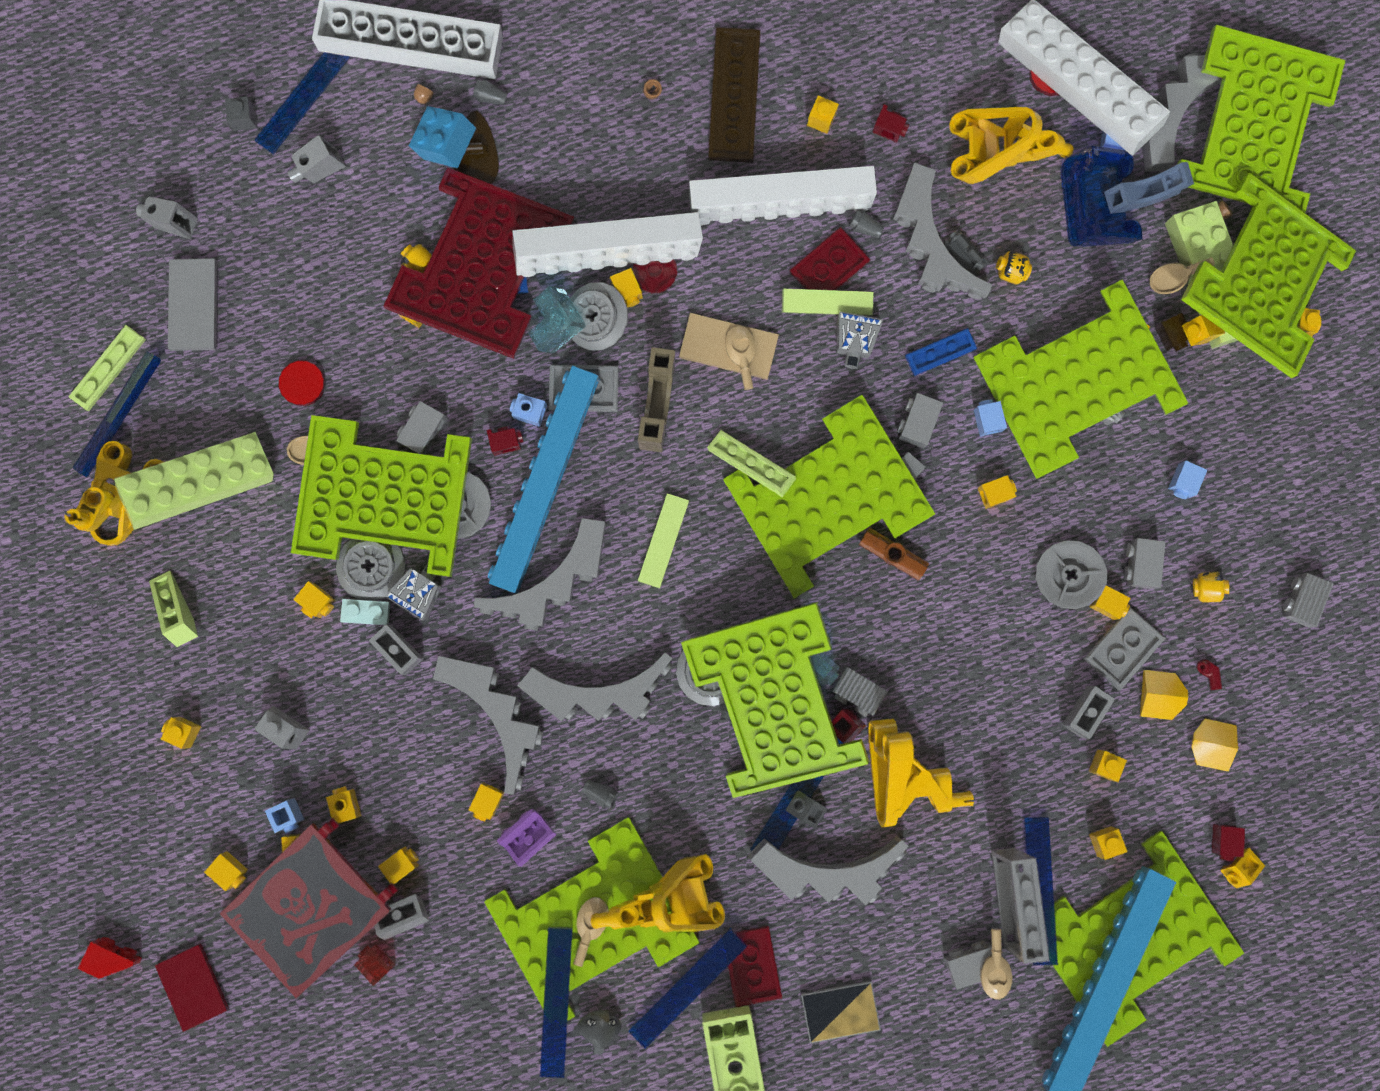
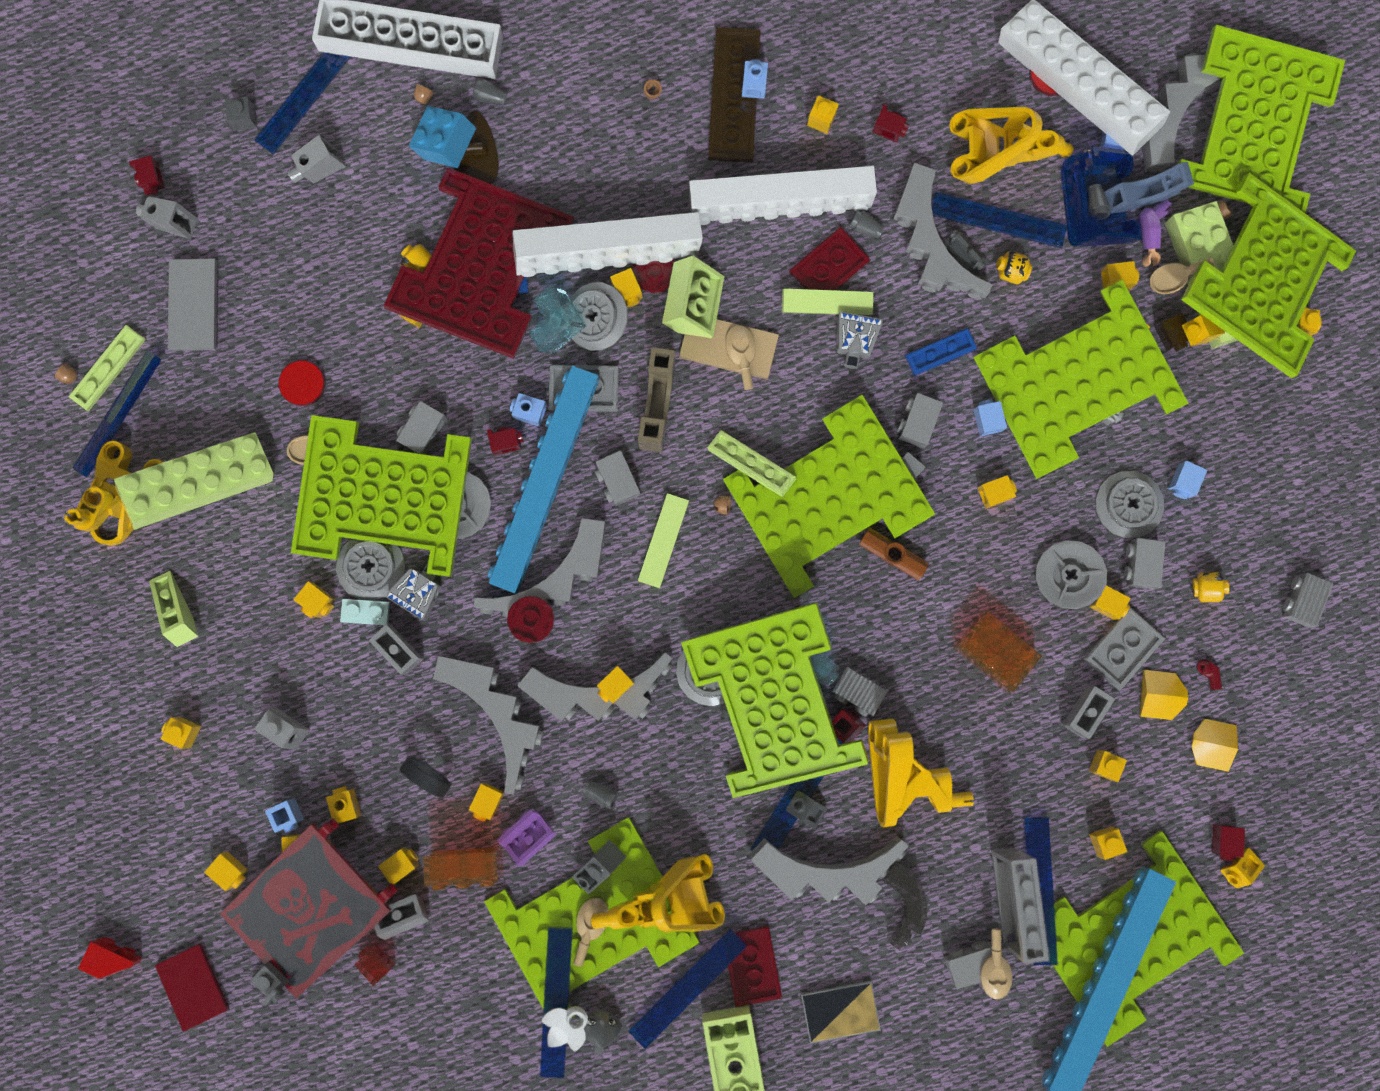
(66, 374): none -> medium nougat hinge
(147, 174): none -> dark red brick
(270, 983): none -> dark grey bracket
(425, 777): none -> black tyre
(463, 867): none -> clear orange brick
(530, 619): none -> dark red tile
(563, 1029): none -> white plate
(599, 867): none -> dark grey slope
(614, 685): none -> yellow brick
(618, 479): none -> light grey brick
(693, 298): none -> yellowish green slope
(722, 504): none -> medium nougat hinge
(754, 79): none -> light blue brick
(914, 904): none -> clear smoke arch
(997, 651): none -> clear orange brick
(998, 220): none -> clear blue tile
(1097, 202): none -> dark grey cone
(1113, 501): none -> light grey piece
(1117, 271): none -> yellow brick
(1151, 230): none -> medium lavender arm

